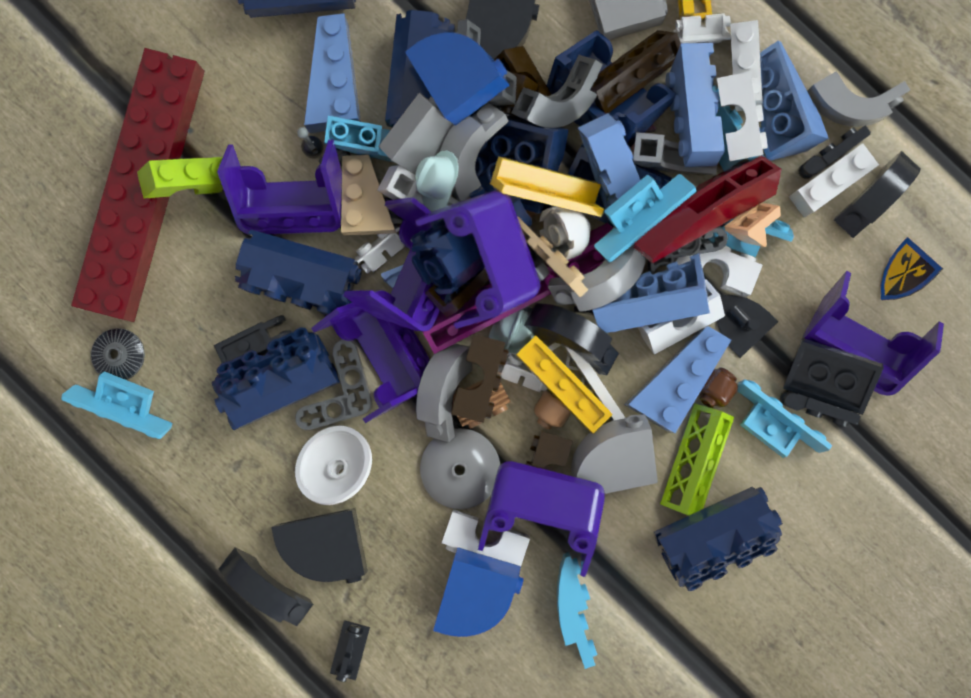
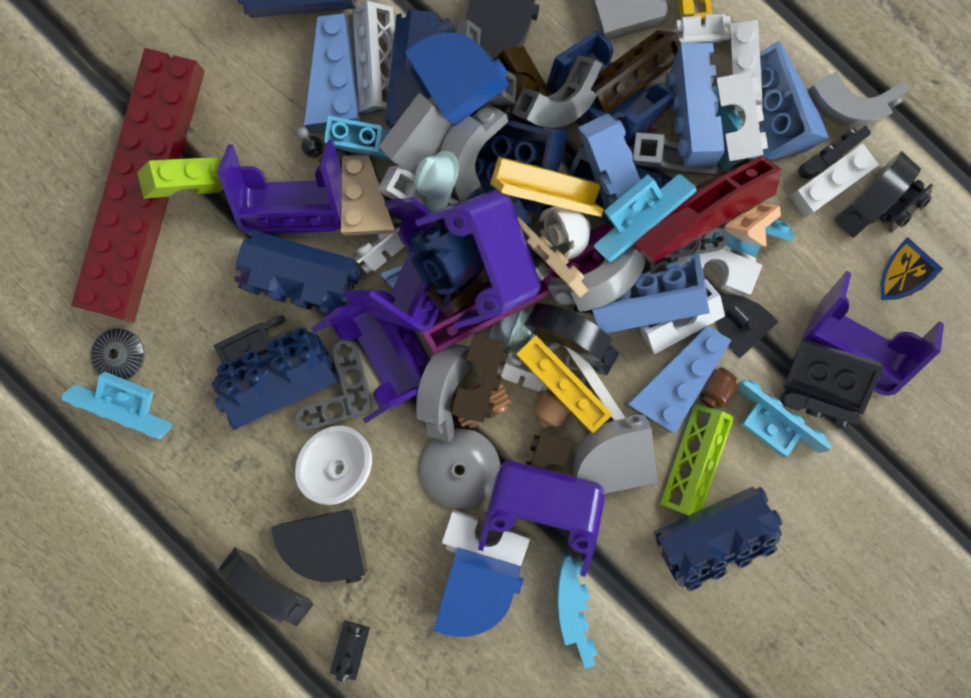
(370, 55): none -> white fence
(914, 197): none -> black hinge

